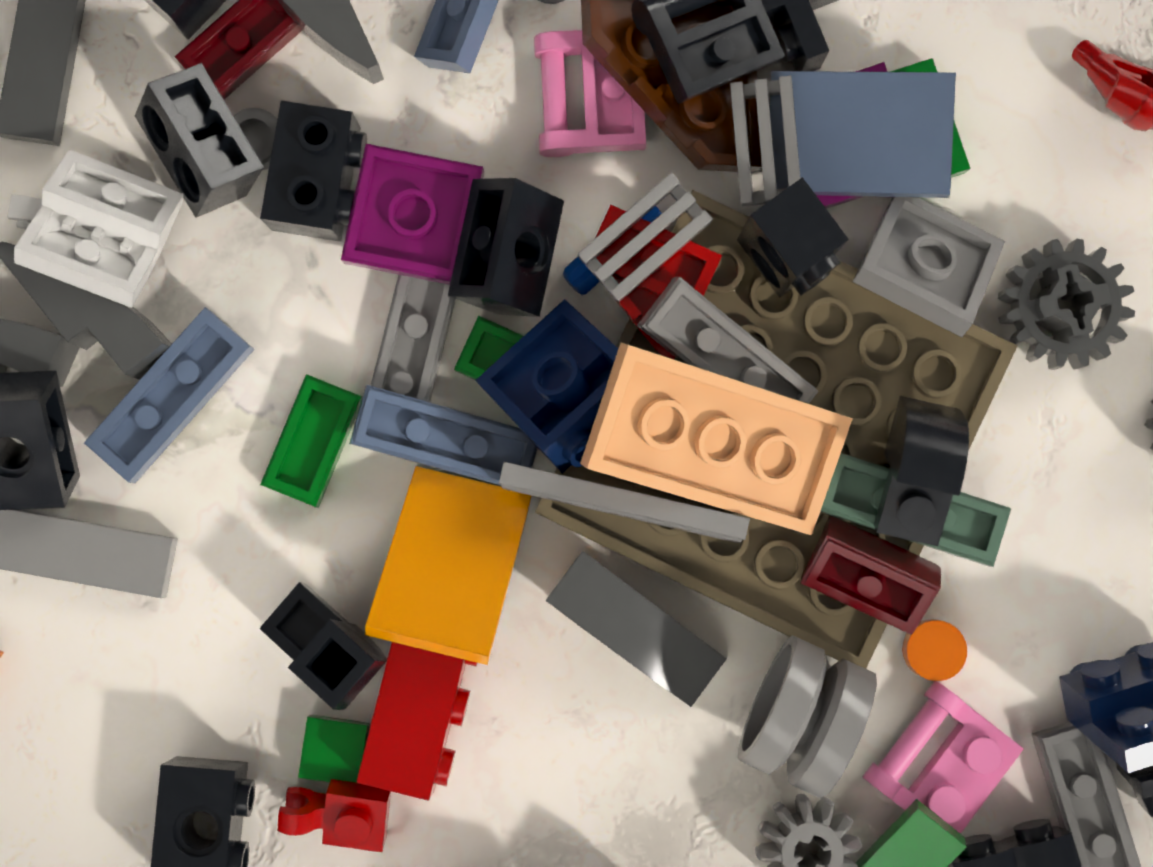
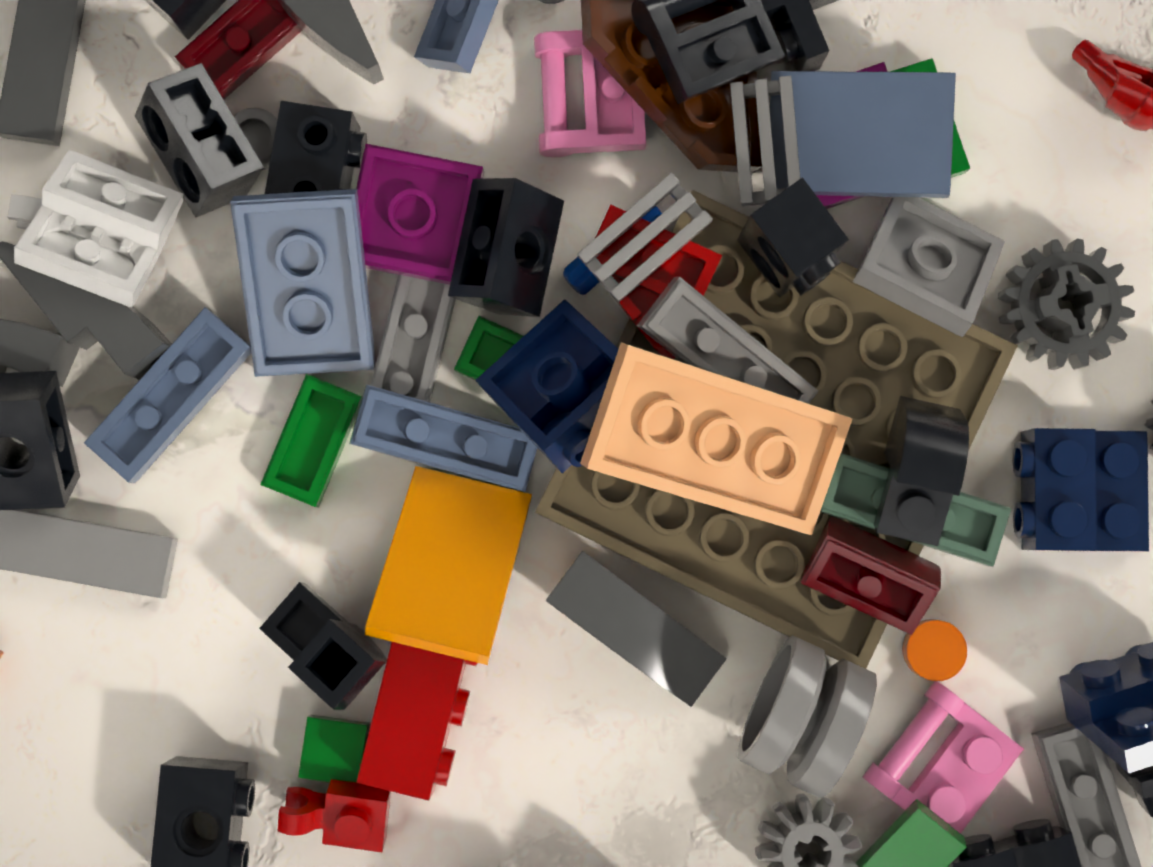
(304, 282): none -> sand blue tile
(623, 503): light grey tile -> none
(1082, 490): none -> dark blue plate

